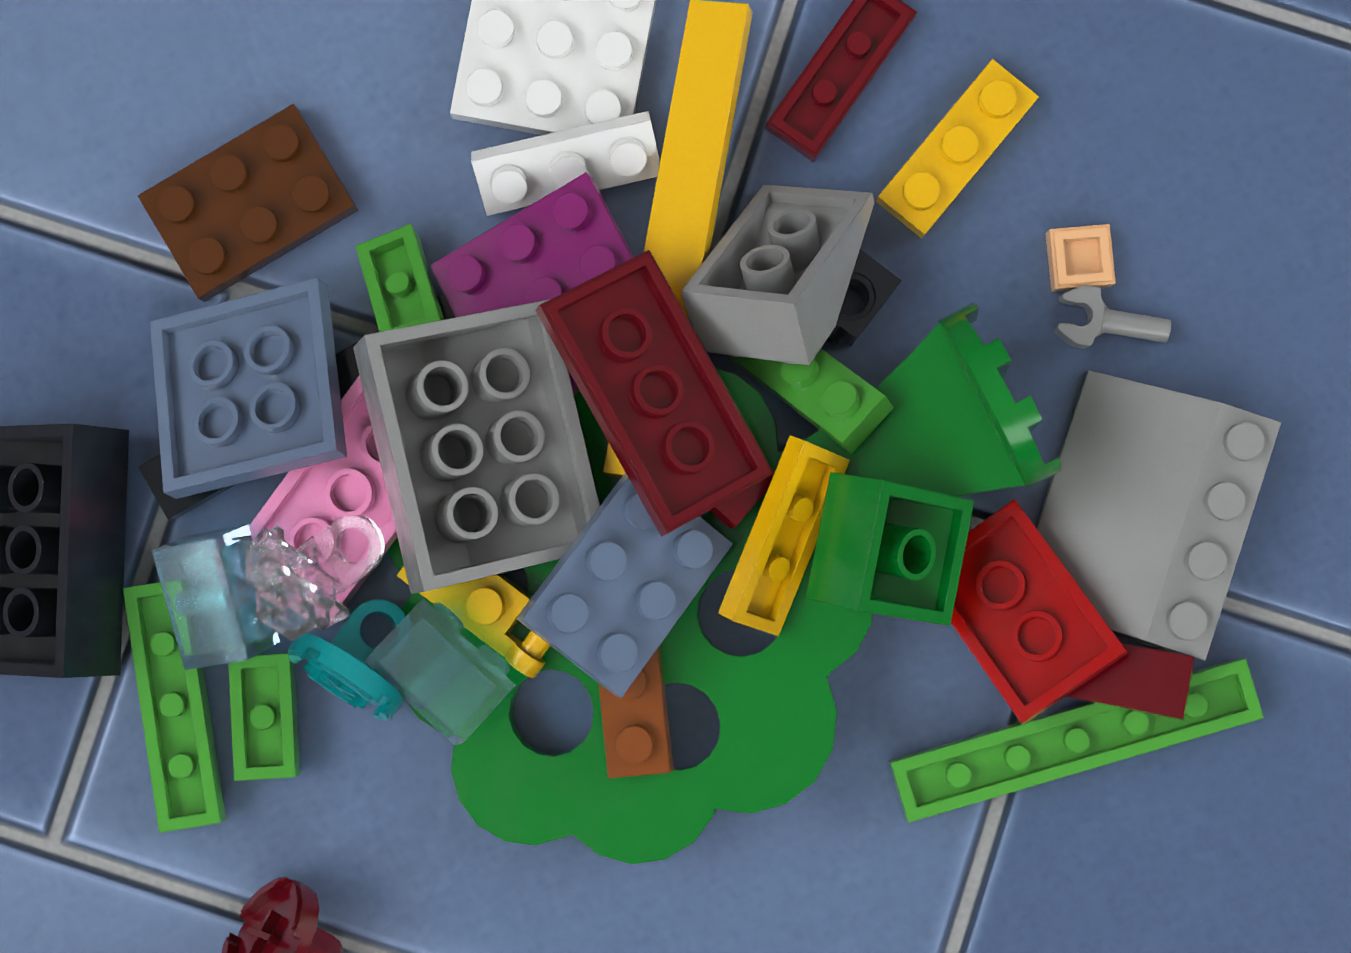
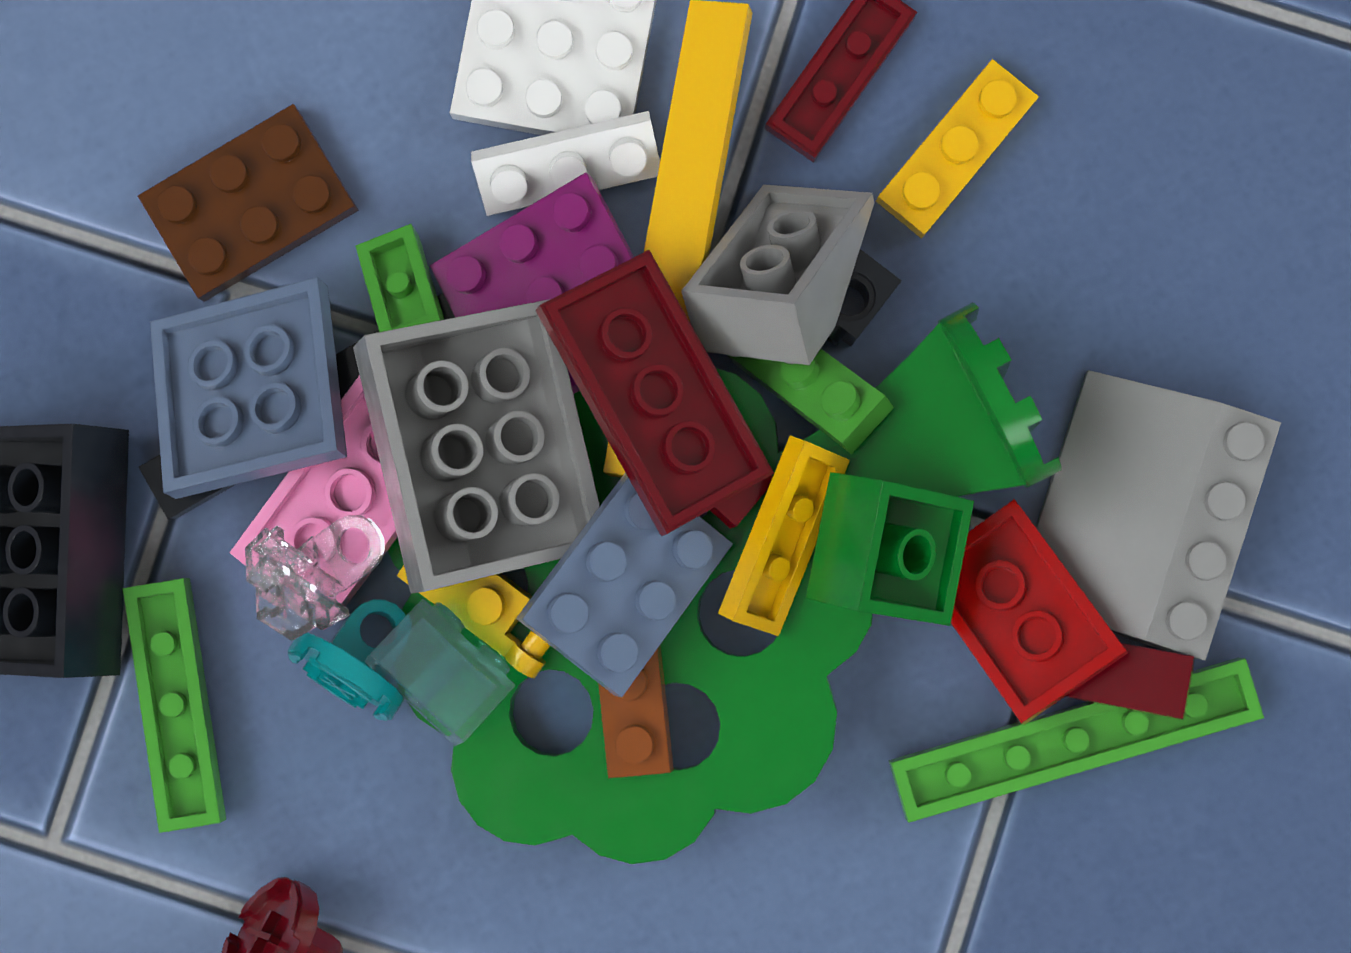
(211, 599): clear light blue brick -> none
(264, 718): bright green plate -> none
(1080, 257): light nougat tile -> none
(1104, 320): light grey bar -> none

